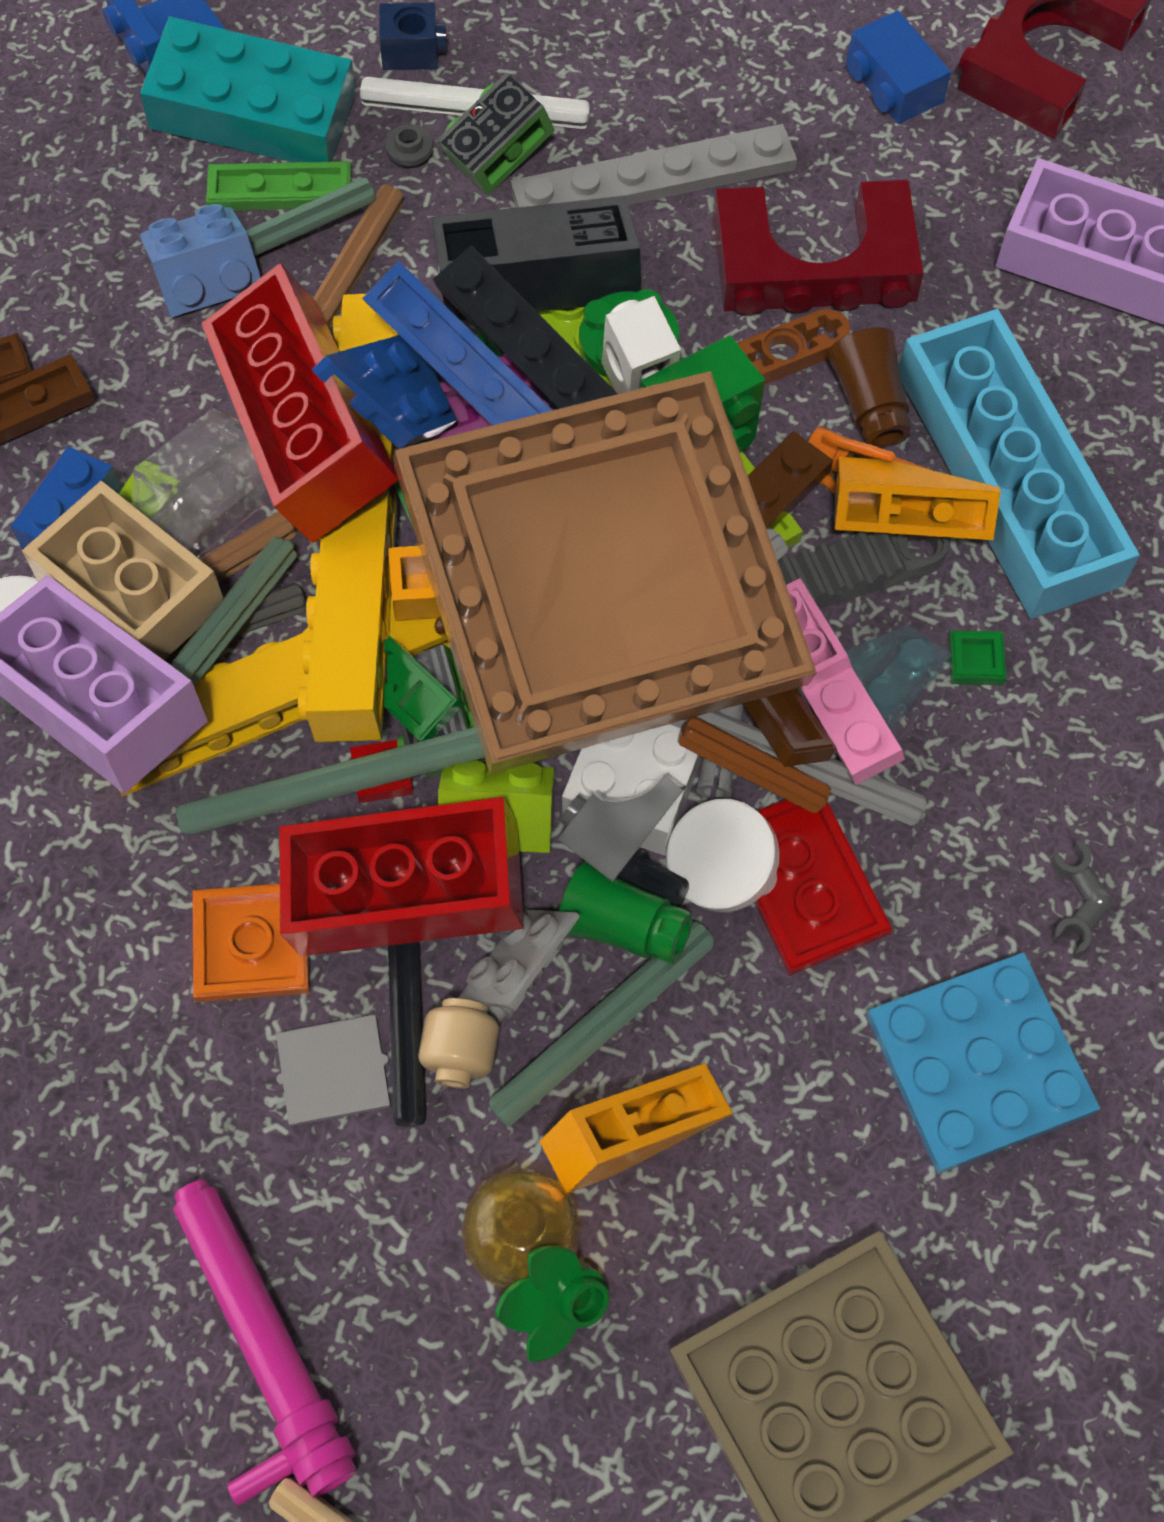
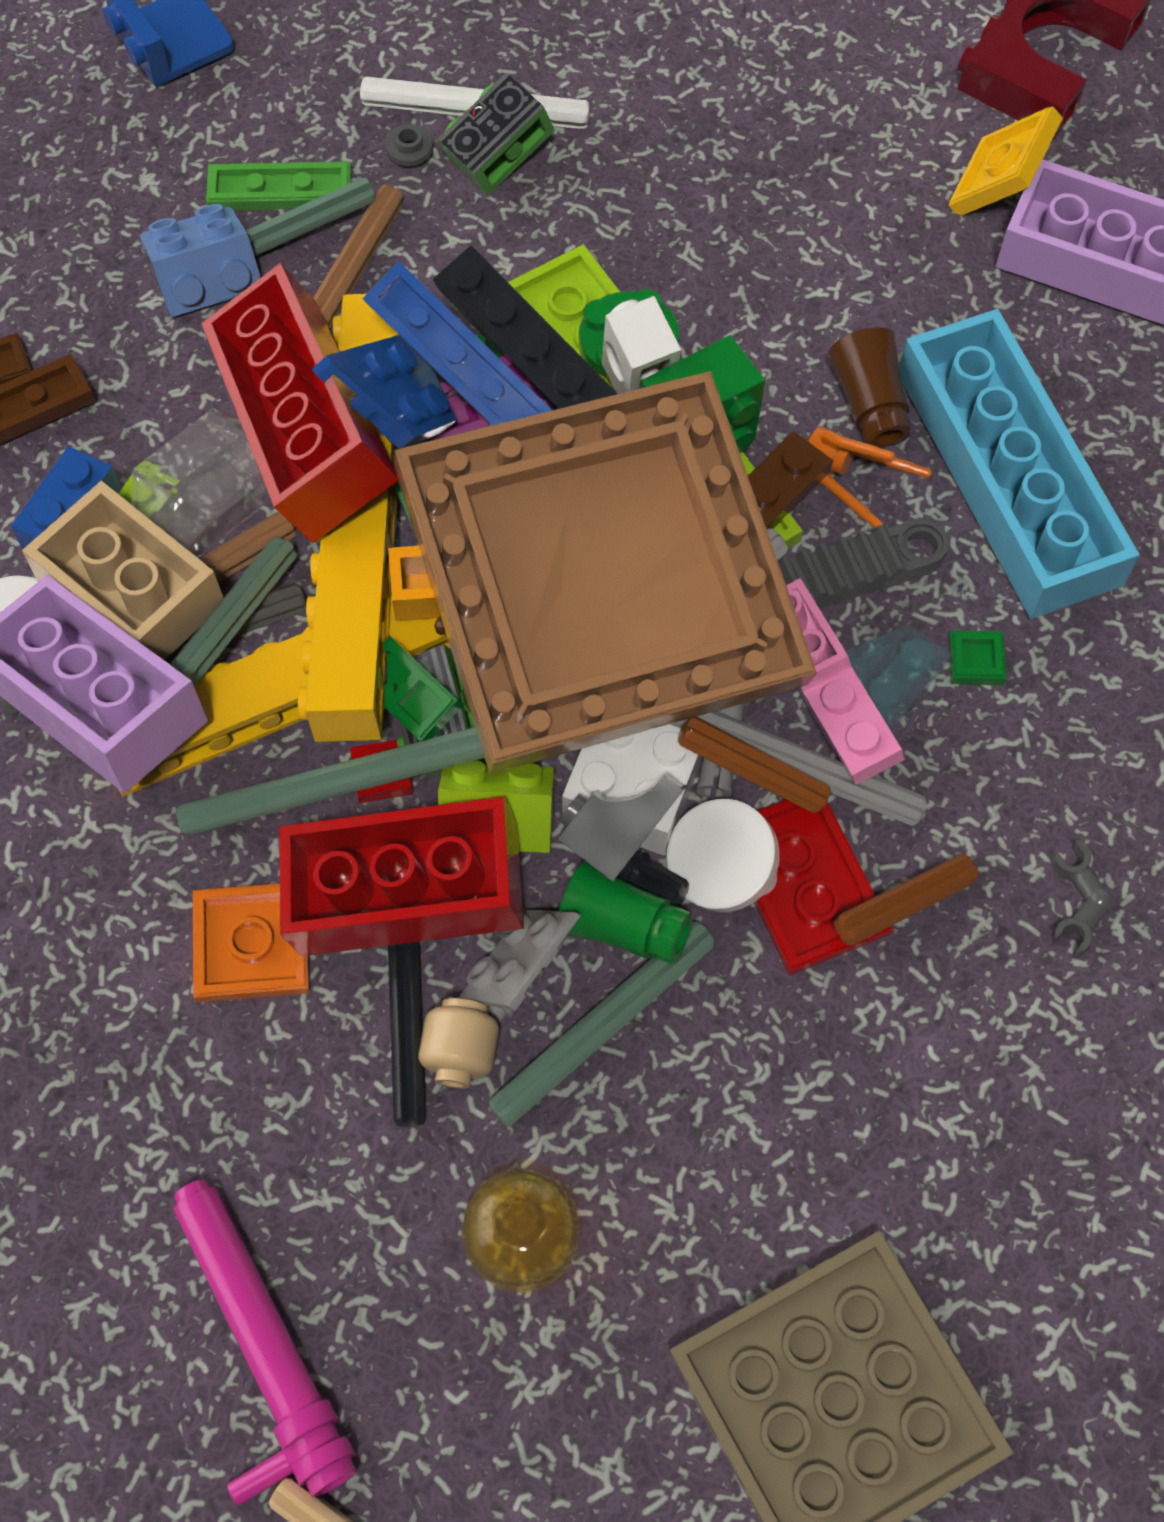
(248, 92): teal brick -> none
(332, 1070): light grey piece -> none
(410, 36): dark blue brick -> none
(549, 251): black piece -> none
(553, 1301): green plate -> none
(632, 1126): light orange slope -> none
(665, 170): light grey plate -> none
(763, 276): dark red arch -> none
(791, 728): reddish brown tile -> none
(795, 334): dark orange beam -> none
(897, 67): blue brick -> none
(905, 899): none -> dark orange axle
(912, 501): light orange slope -> none
(981, 1062): dark azure plate -> none
(1005, 161): none -> yellow tile

